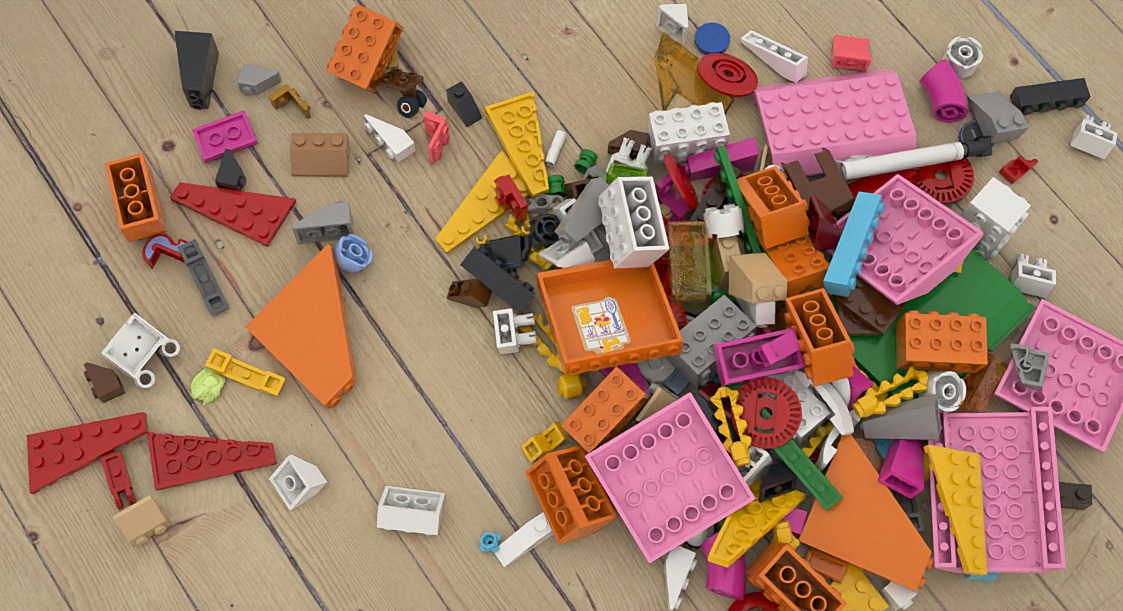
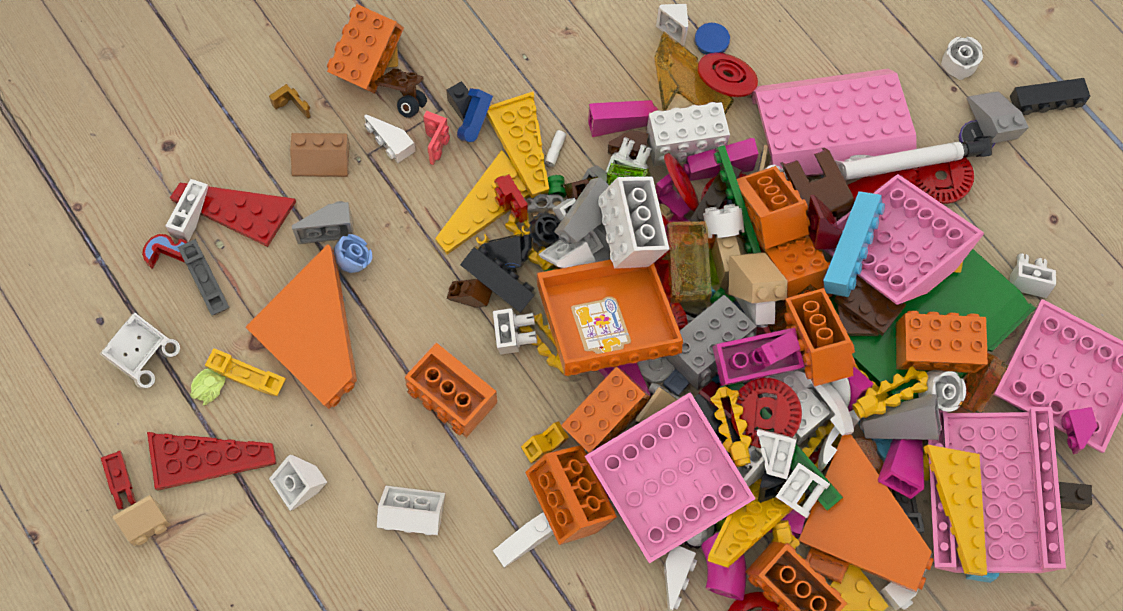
(71, 448): red wing -> none
(105, 382): reddish brown slope -> none
(135, 197): orange brick -> none
(187, 211): none -> white slope
(197, 66): black slope -> none
(227, 133): dark pink plate -> none
(230, 173): black slope -> none
(257, 79): light grey slope -> none
(450, 390): none -> orange brick
(475, 115): none -> blue leg
(486, 538): medium azure plate -> none
(570, 386): yellow head -> none
(586, 160): green wheel -> none
(618, 116): none -> dark pink slope
(777, 452): none -> white wing
(779, 57): white slope -> none
(797, 485): none -> white plate
(851, 53): coral bracket -> none
(945, 93): dark pink brick -> none
(997, 214): white brick -> none
(1017, 168): red slope -> none
(1030, 365): light grey slope -> none
(1079, 427): none -> dark pink slope
(1094, 138): white brick -> none

